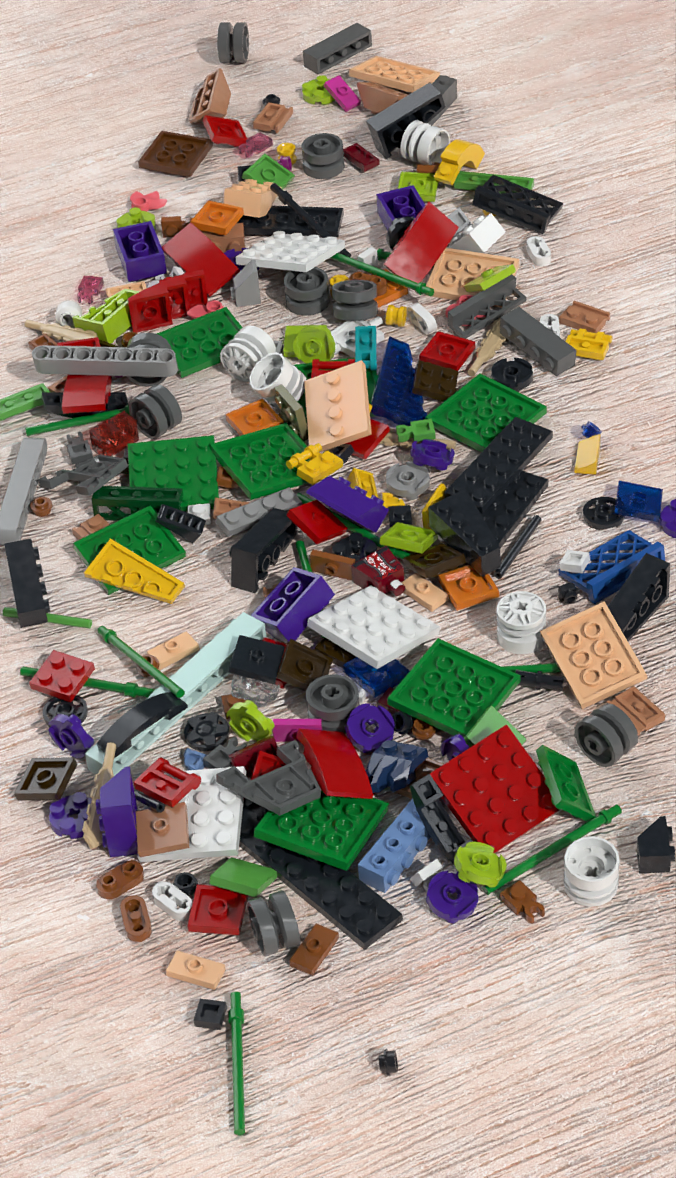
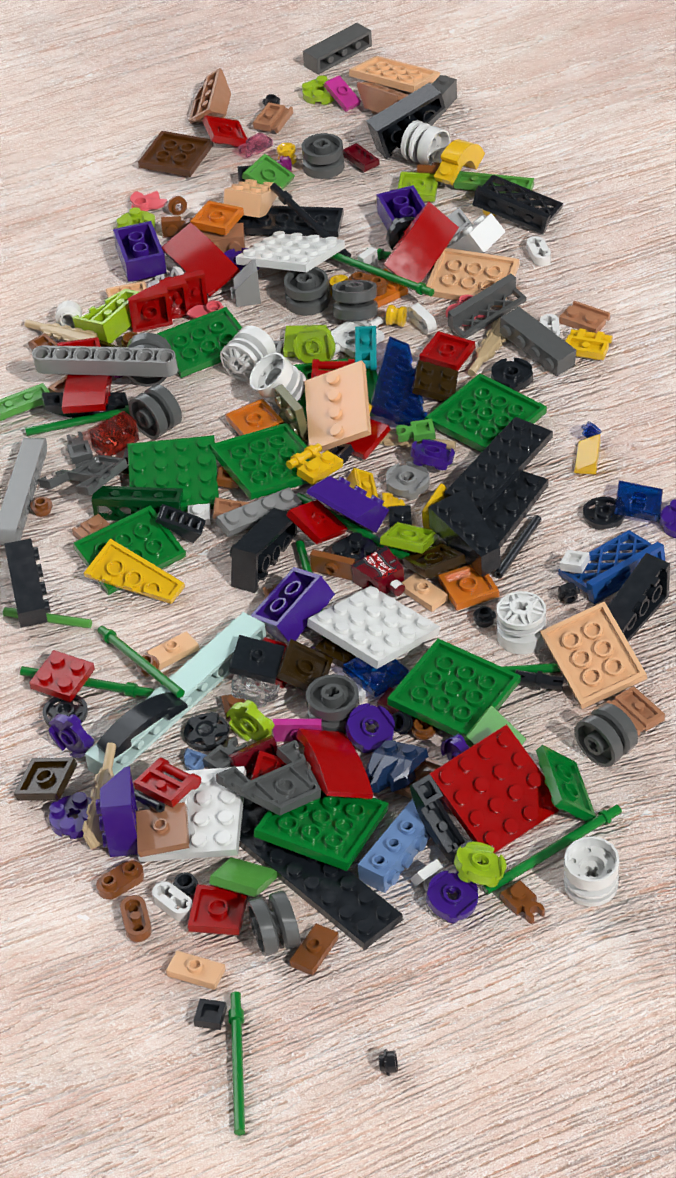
(88, 287): clear pink plate -> none
(173, 202): none -> dark orange plate
(233, 42): dark grey wheel -> none
(484, 616): none -> black plate
(489, 278): lime plate -> none
(653, 848): black slope -> none

